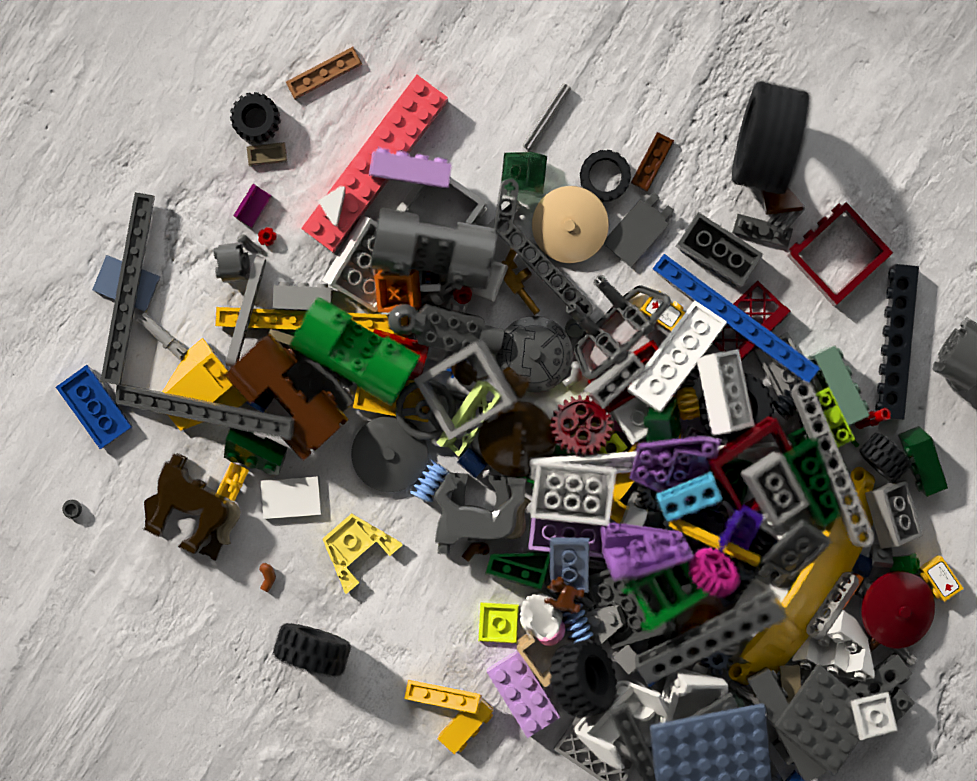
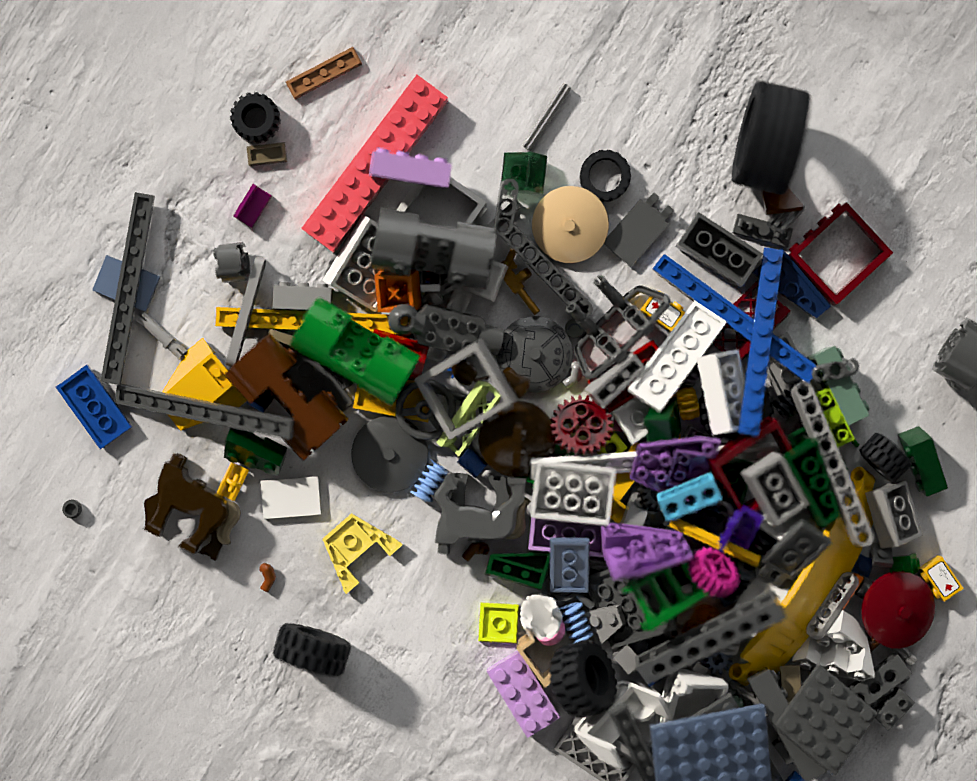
(244, 238): dark grey hand -> none
(269, 241): red plate -> none
(333, 203): white slope -> none
(443, 696): yellow plate -> none
(462, 295): red plate -> none
(463, 727): yellow brick -> none
(566, 598): reddish brown animal -> none
(652, 161): reddish brown tile -> none
(760, 342): none -> blue plate
(798, 288): none -> dark blue wing
(844, 372): none -> dark grey piece
(874, 716): white tile -> none
(881, 415): red pin -> none
(909, 275): black brick -> none

